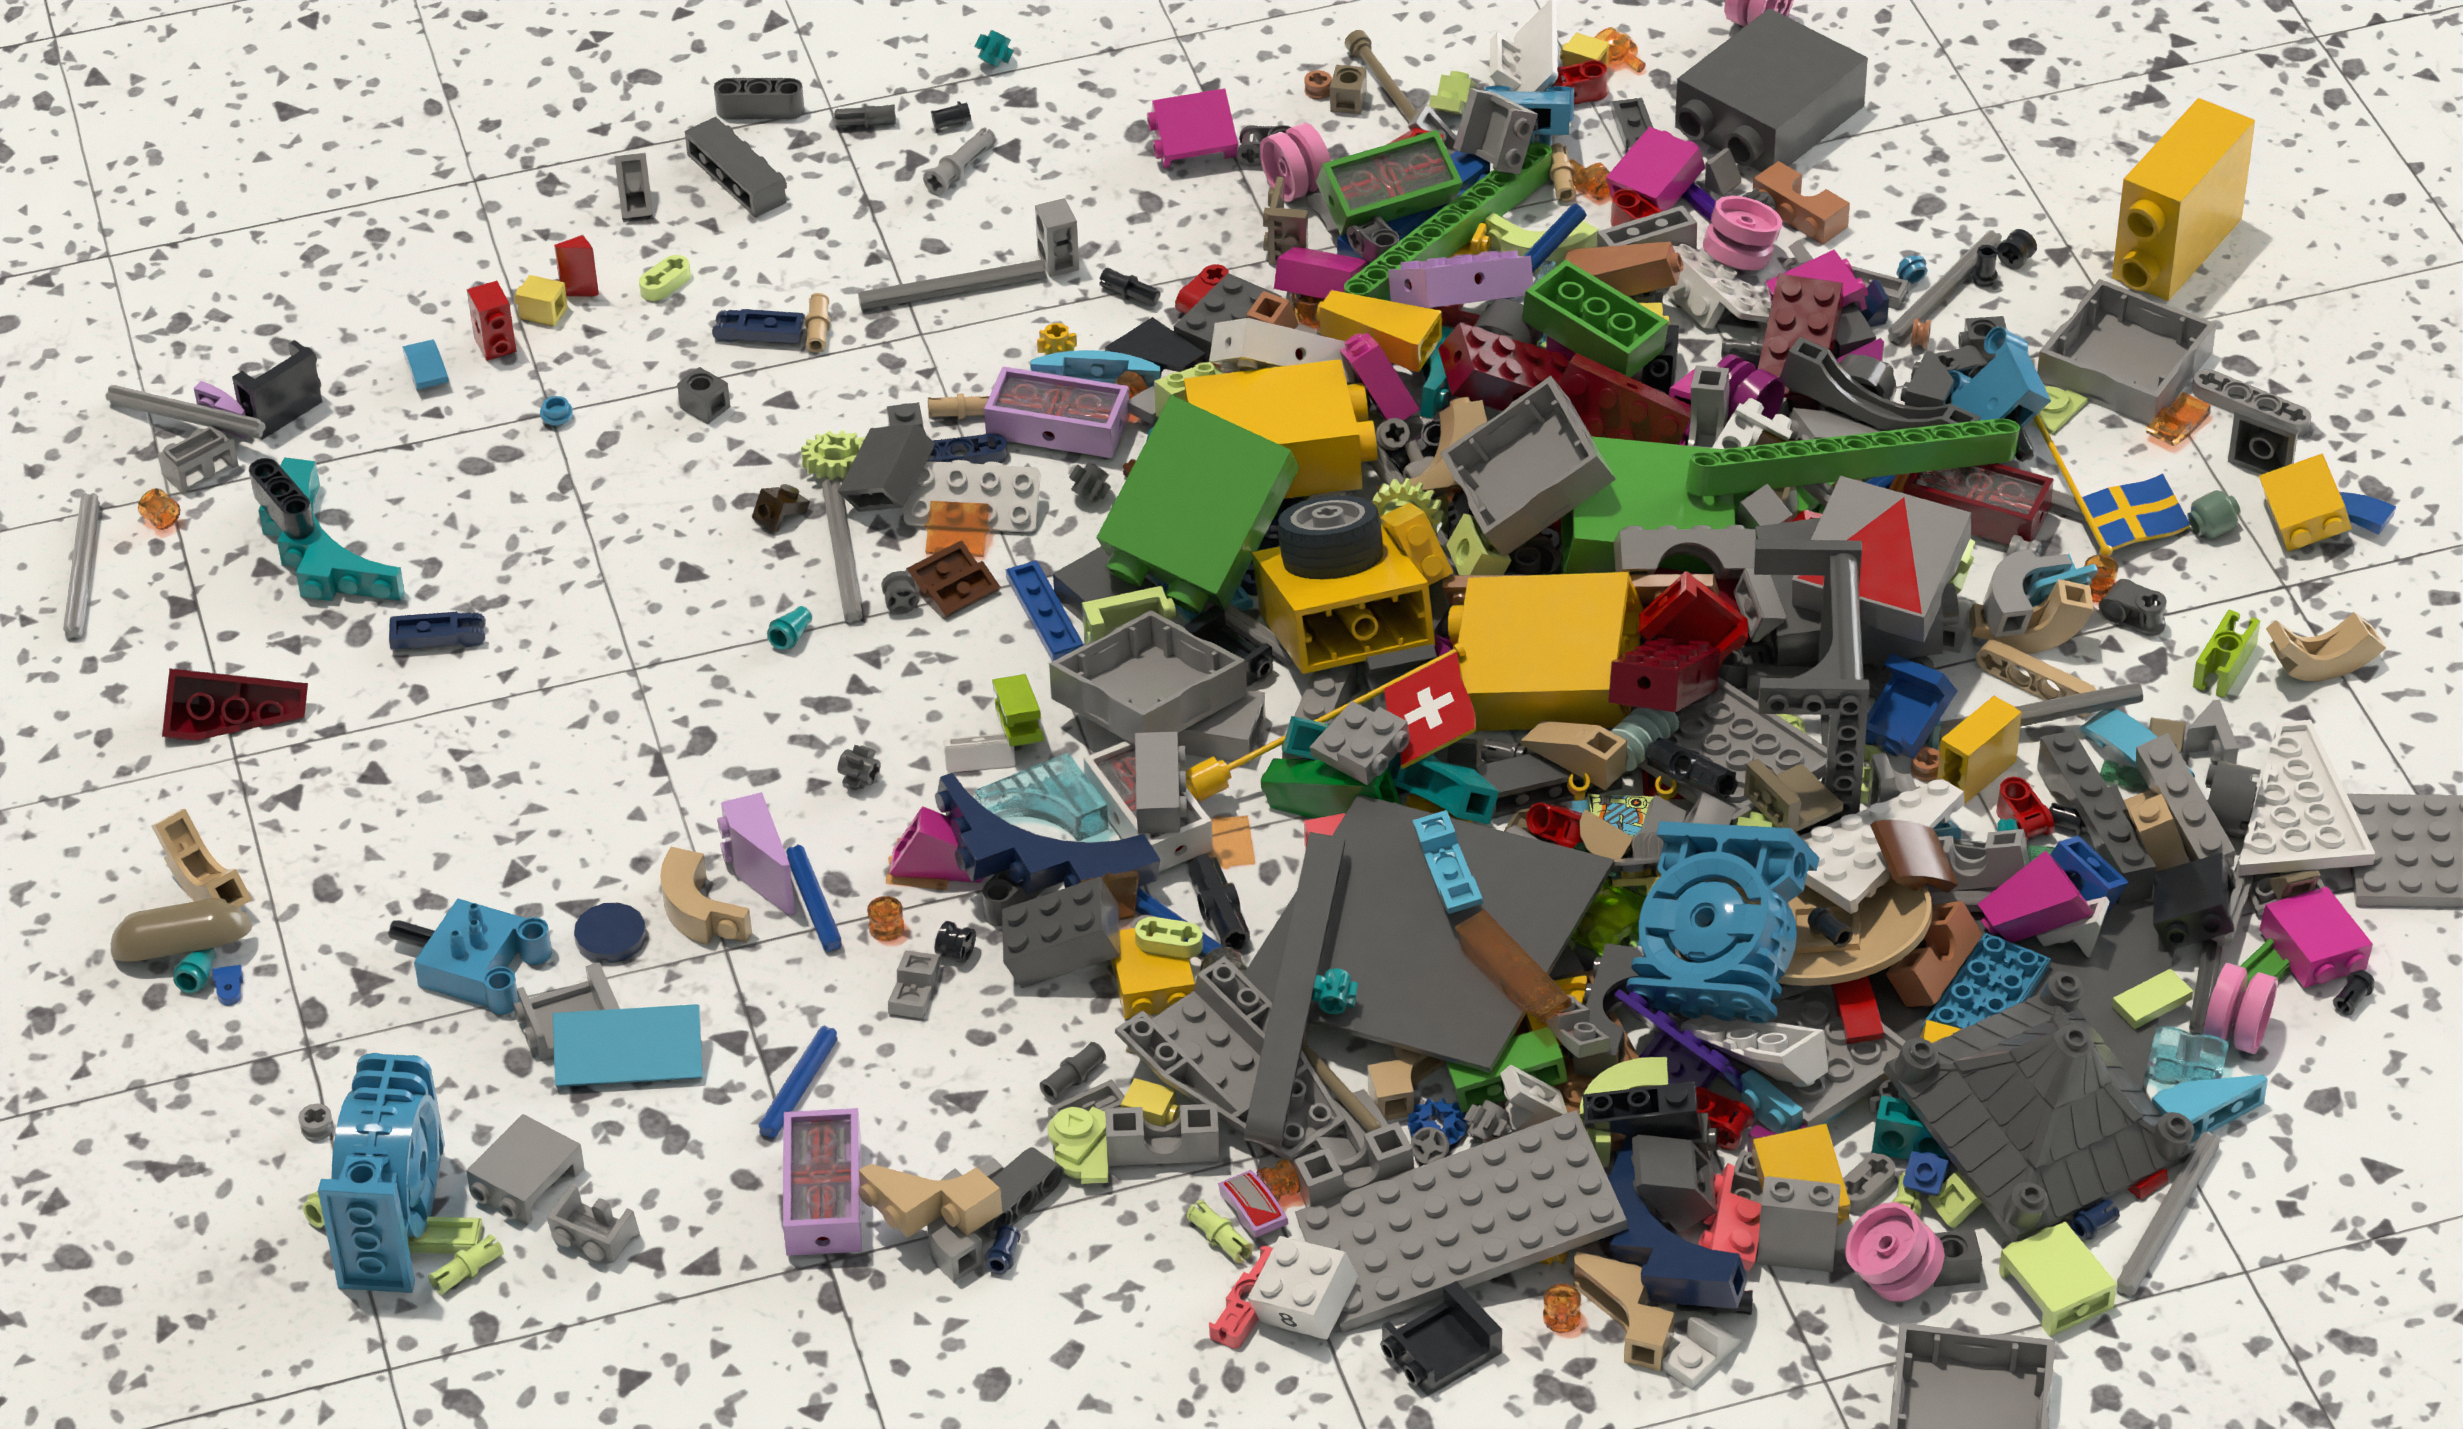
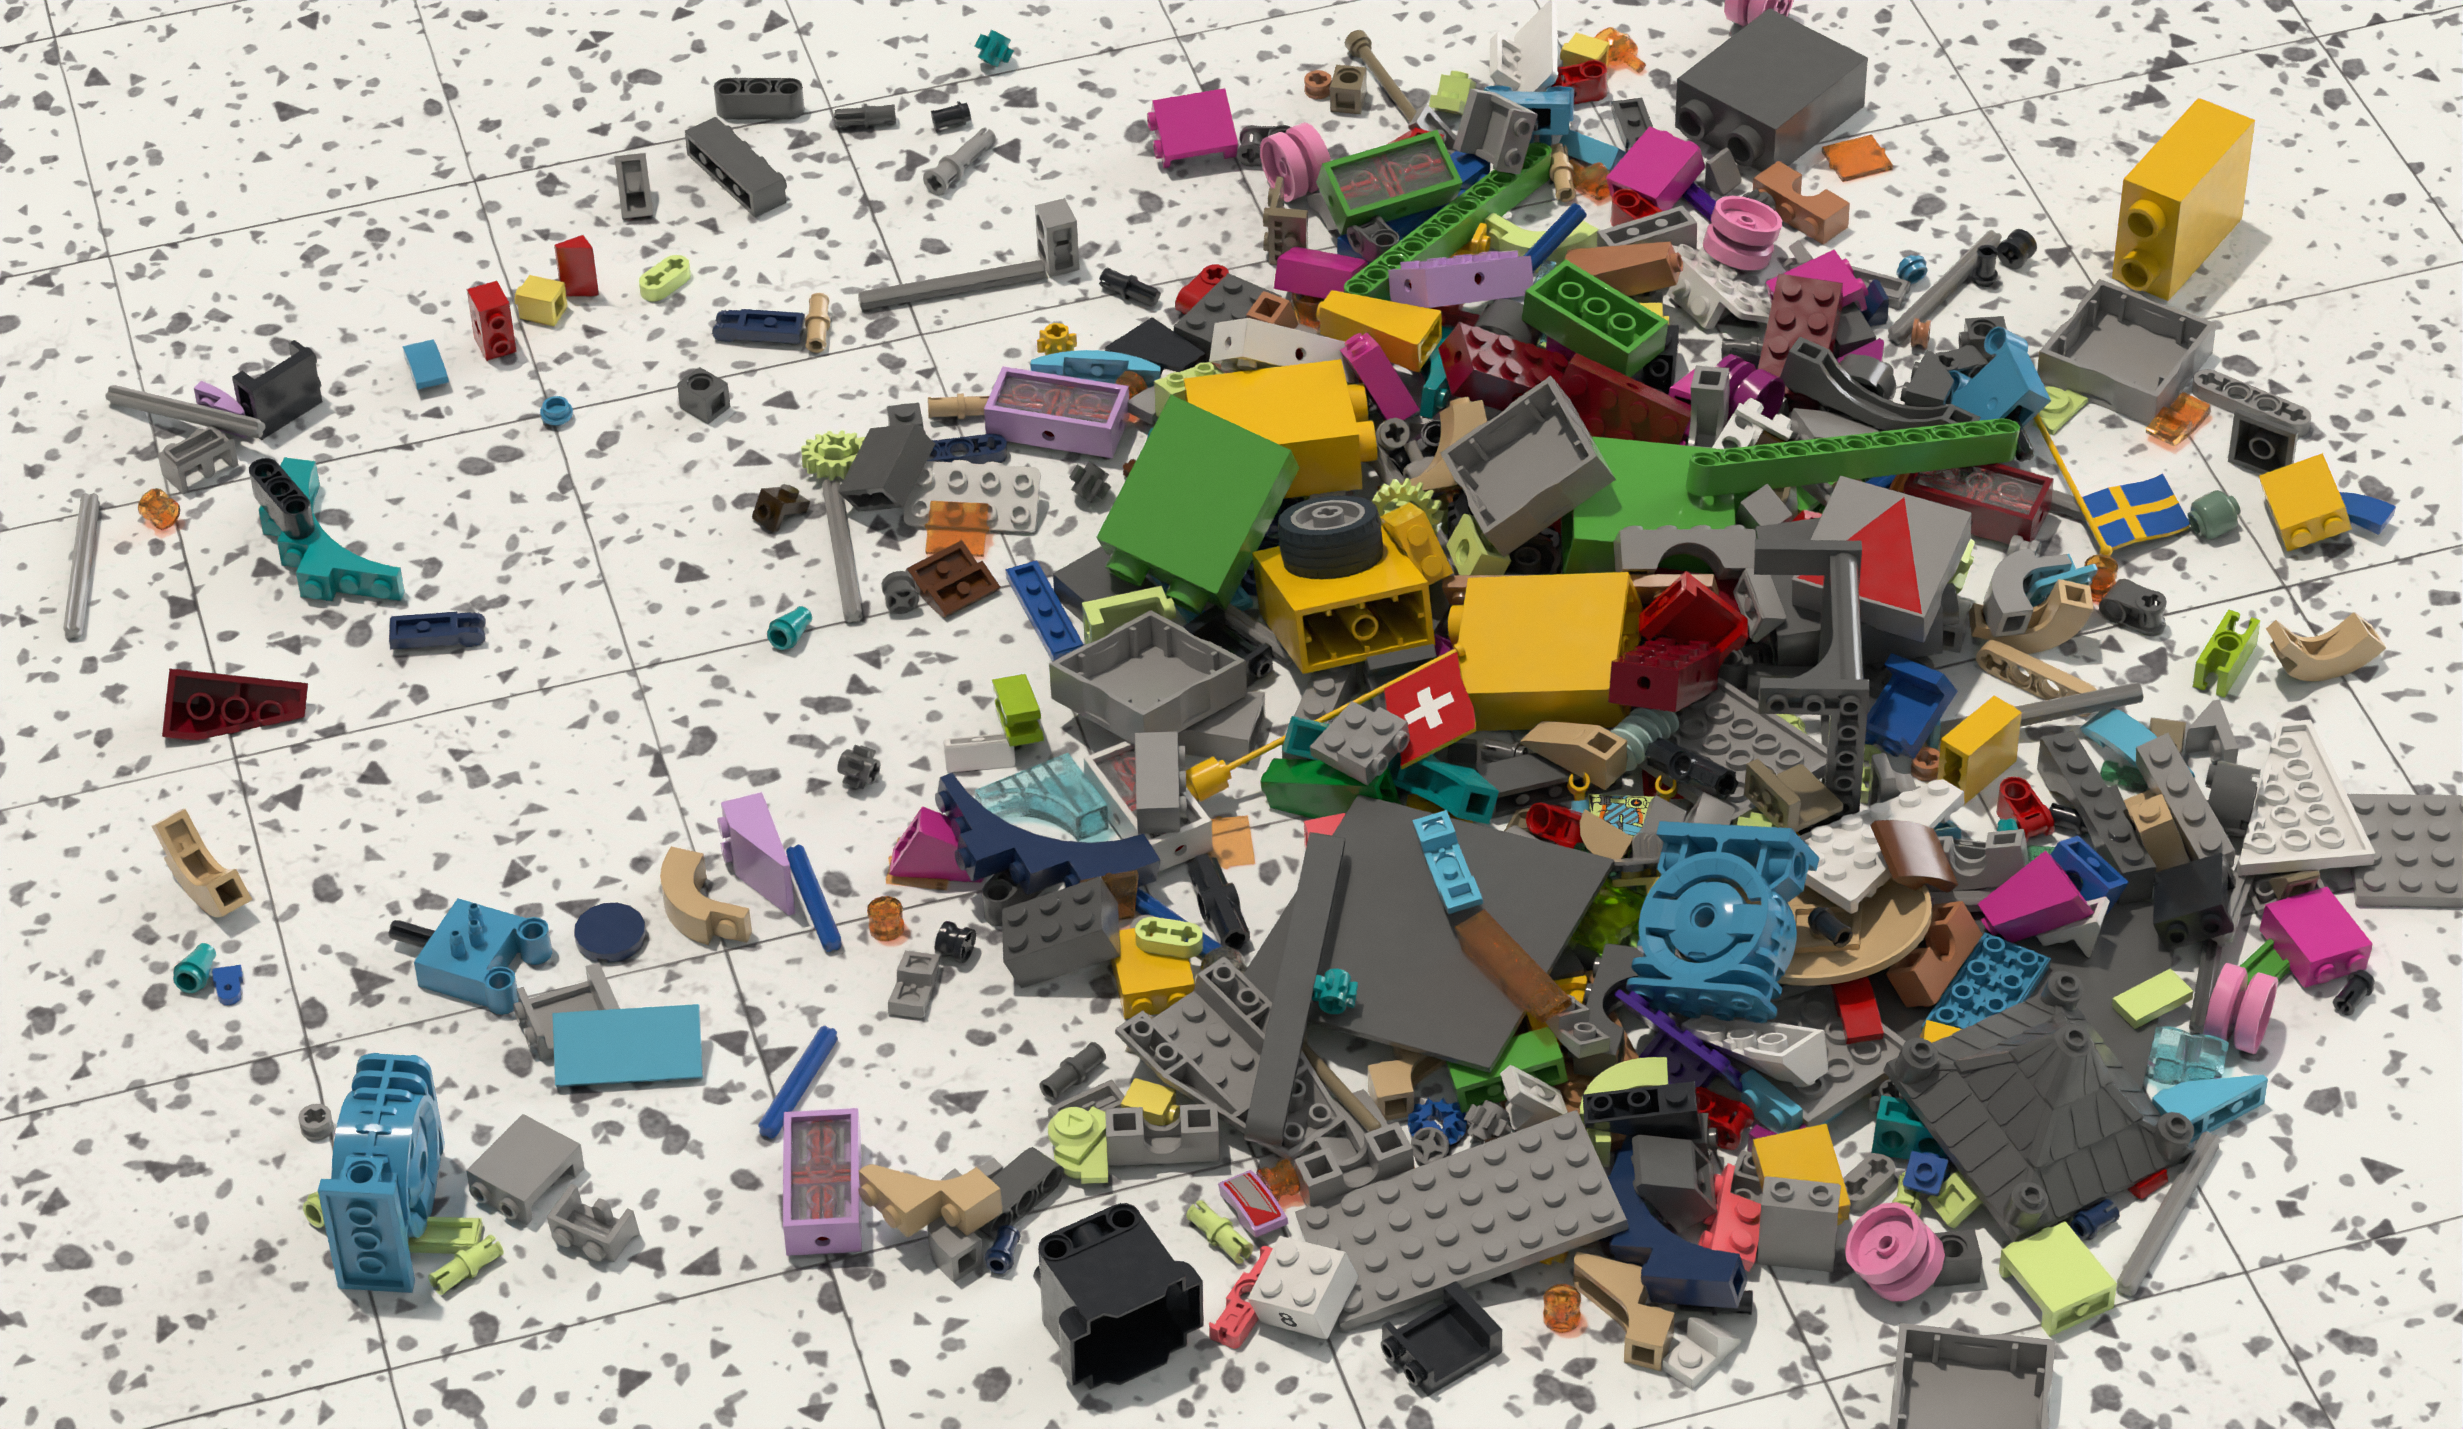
(178, 930): dark tan brick -> none
(1115, 1297): none -> black piece
(1591, 150): none -> medium azure slope
(1857, 158): none -> clear orange piece

